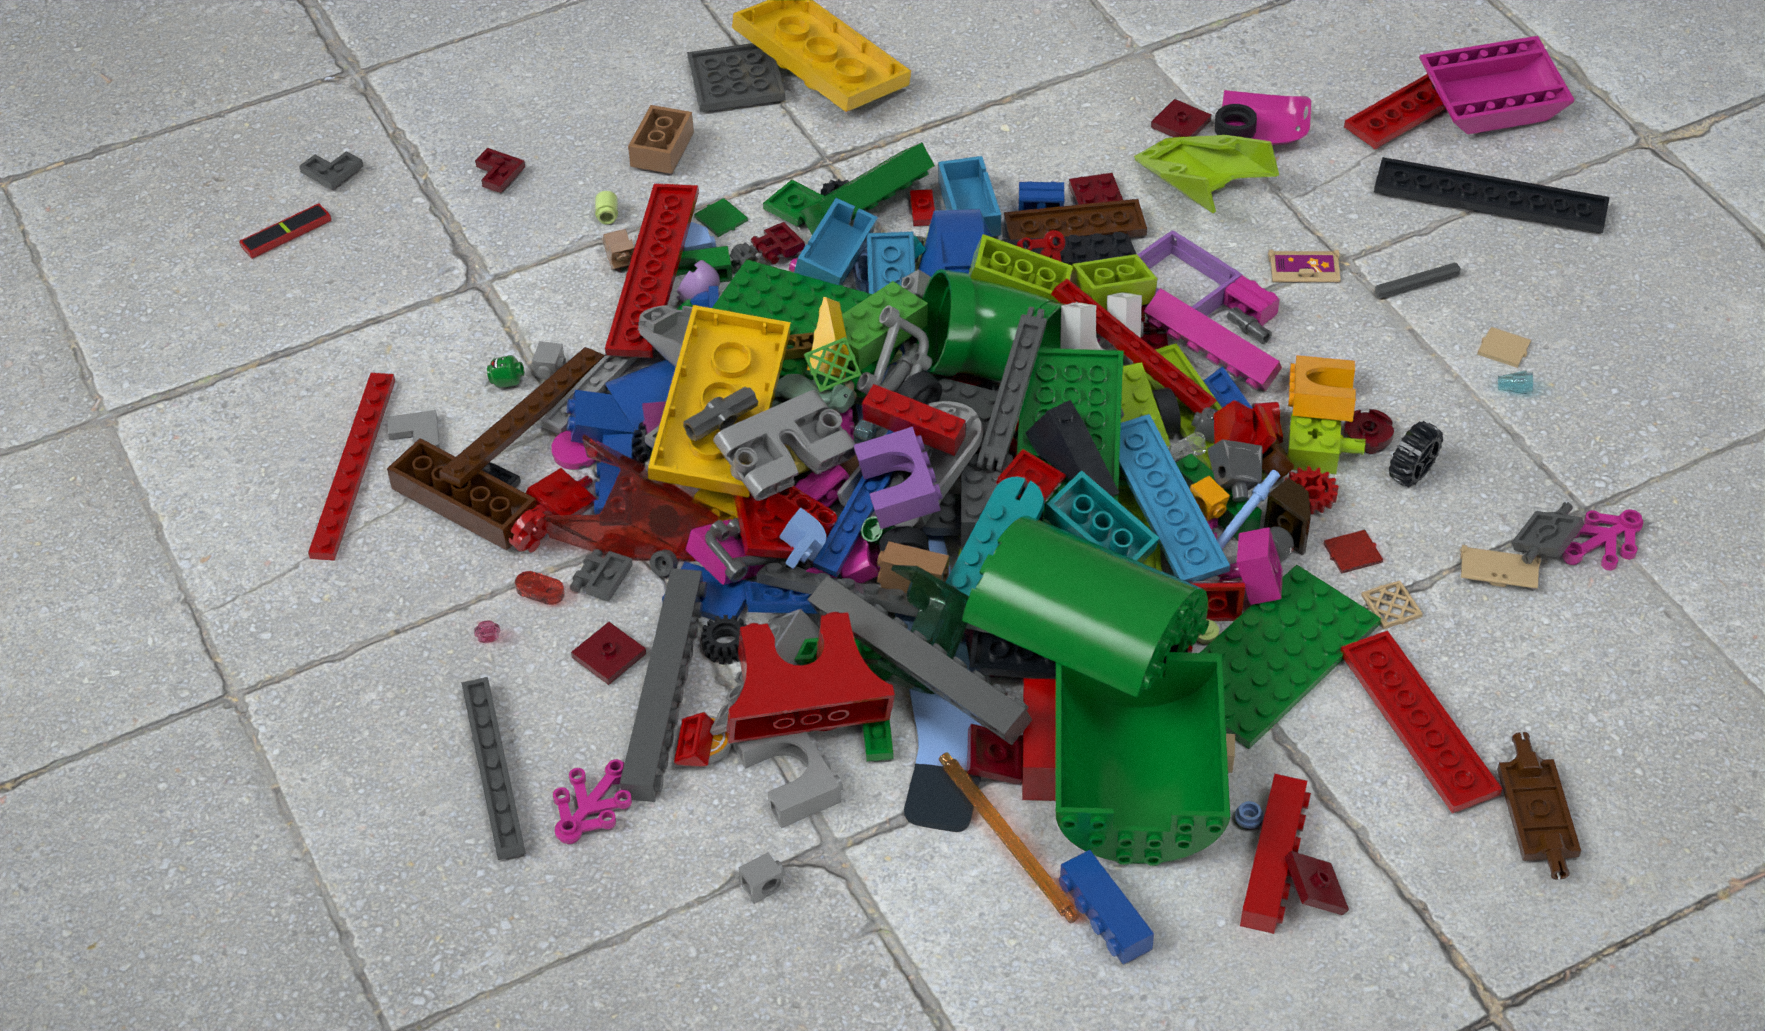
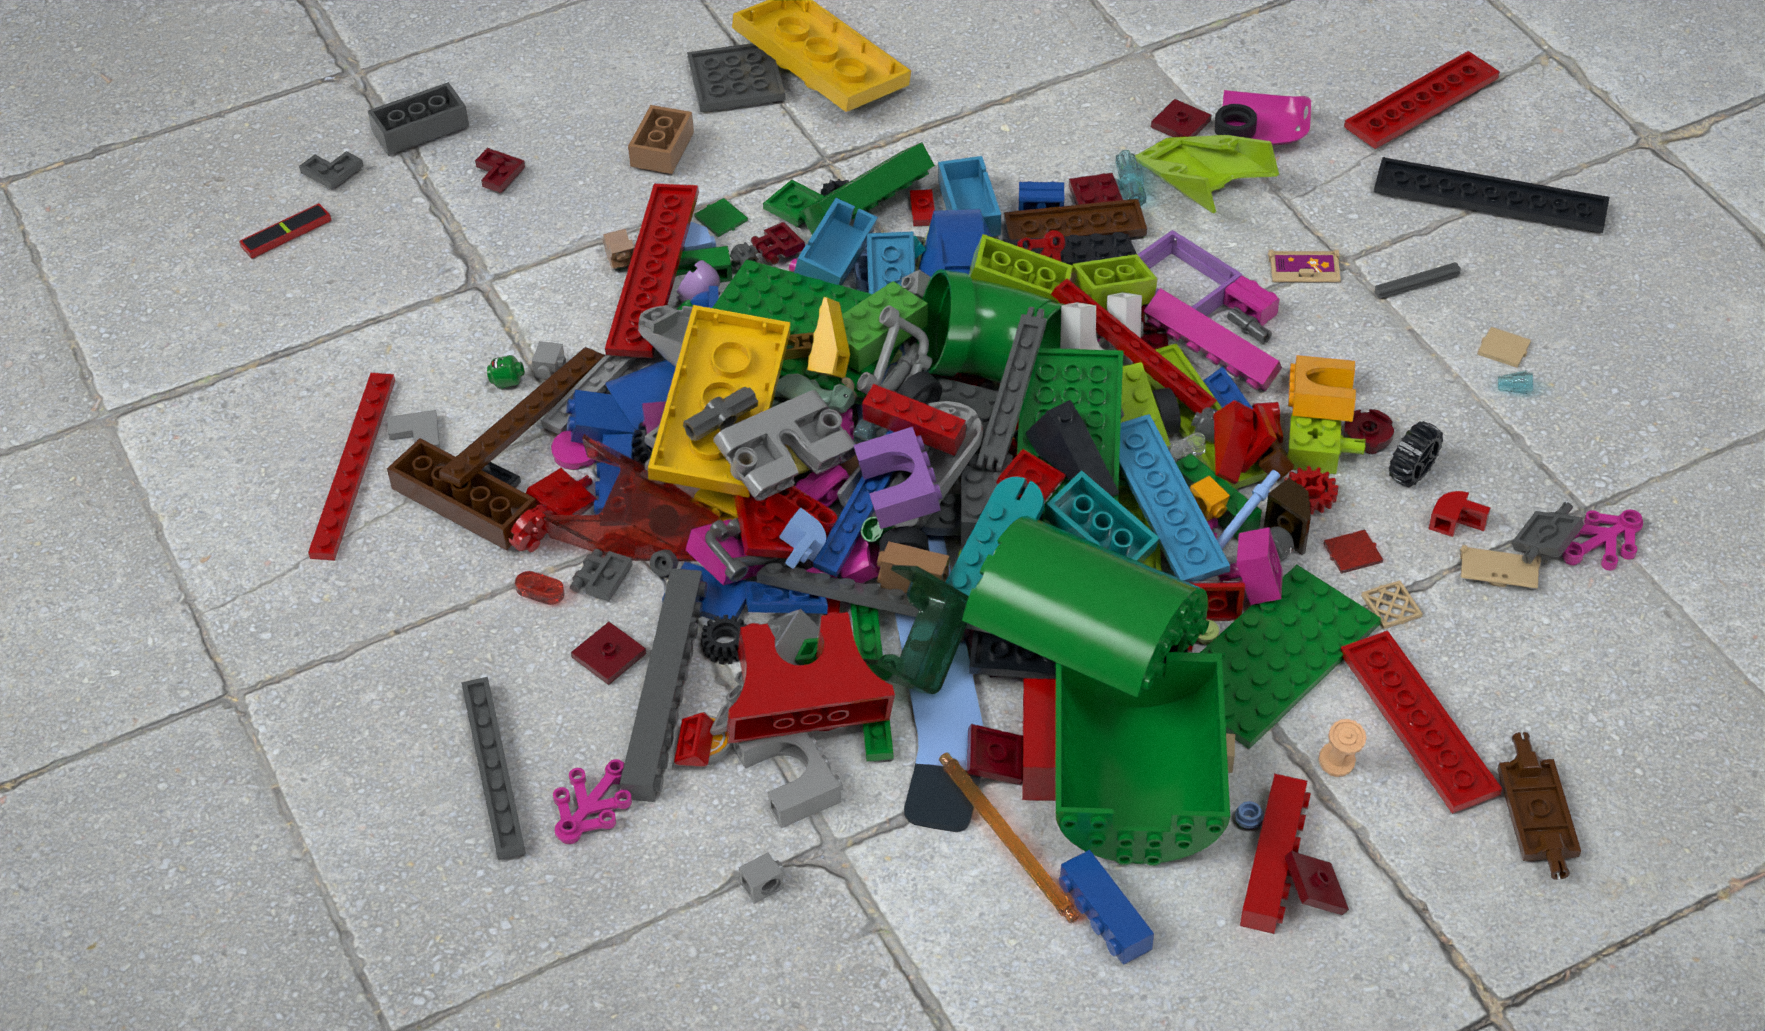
(418, 118): none -> dark grey brick
(487, 631): clear pink plate -> none
(606, 207): yellowish green brick -> none
(851, 357): bright green window -> none
(924, 662): dark grey brick -> none
(1130, 176): none -> clear light blue piece
(1236, 466): dark grey torso -> none
(1345, 740): none -> light nougat hose
(1456, 509): none -> red brick
(1498, 84): dark pink slope -> none

